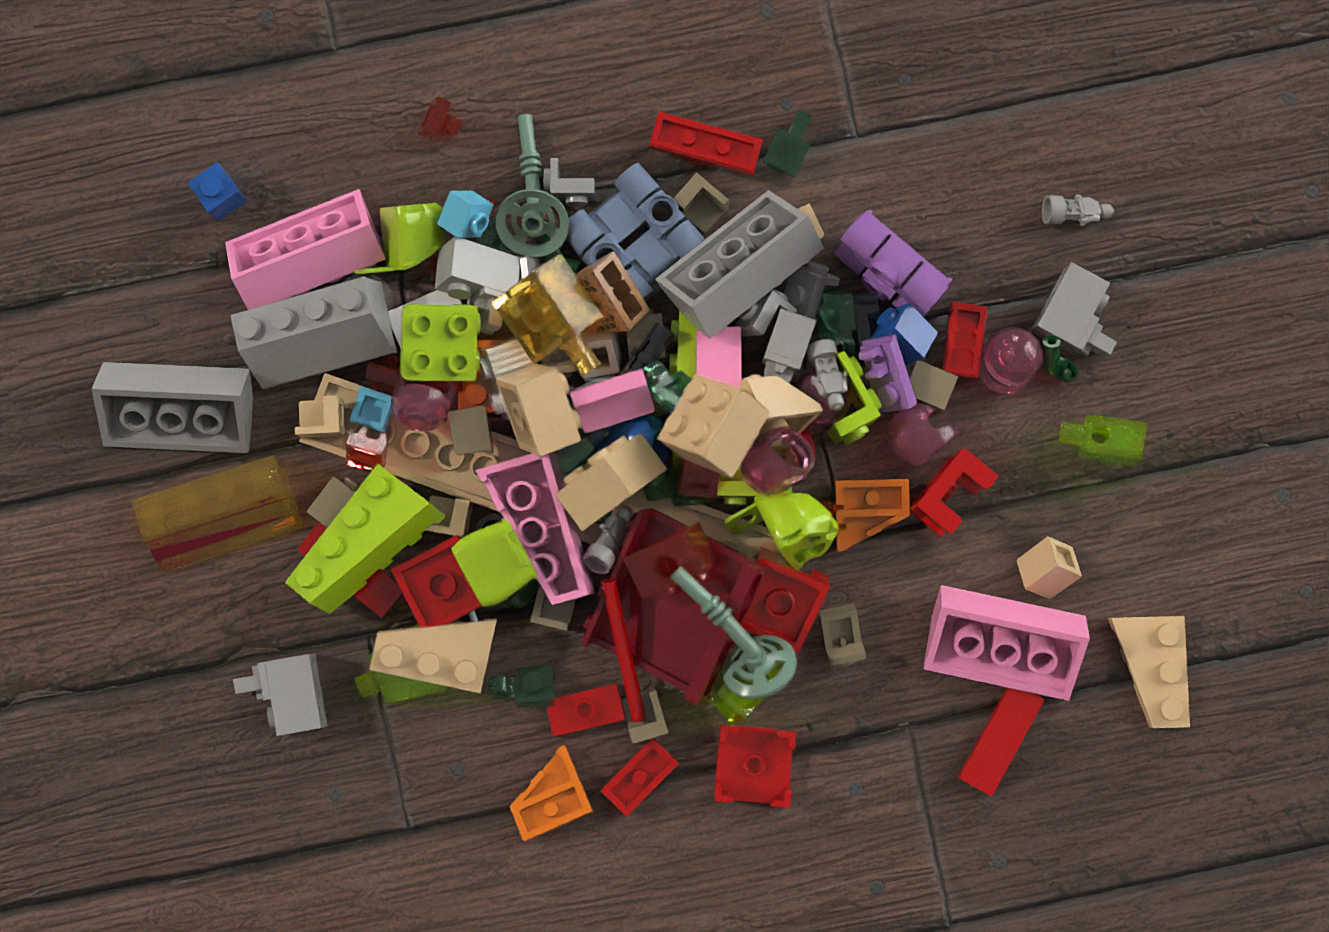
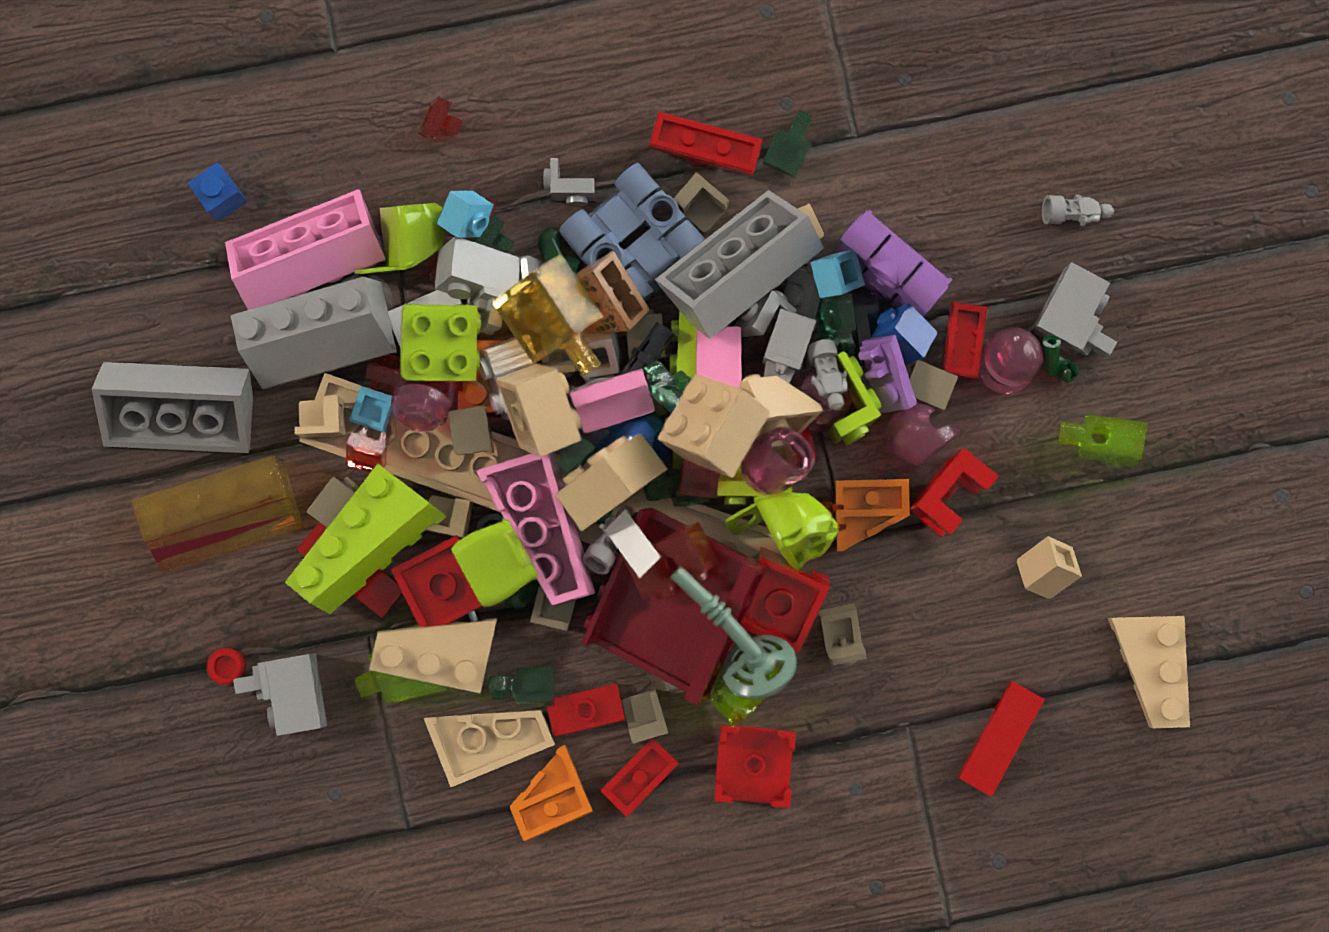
(226, 665): none -> red tile
(486, 741): none -> tan wing
(537, 202): sand green dish -> none
(623, 649): red bar -> none
(632, 543): none -> white sticker
(837, 273): none -> medium azure plate
(1006, 642): bright pink slope -> none

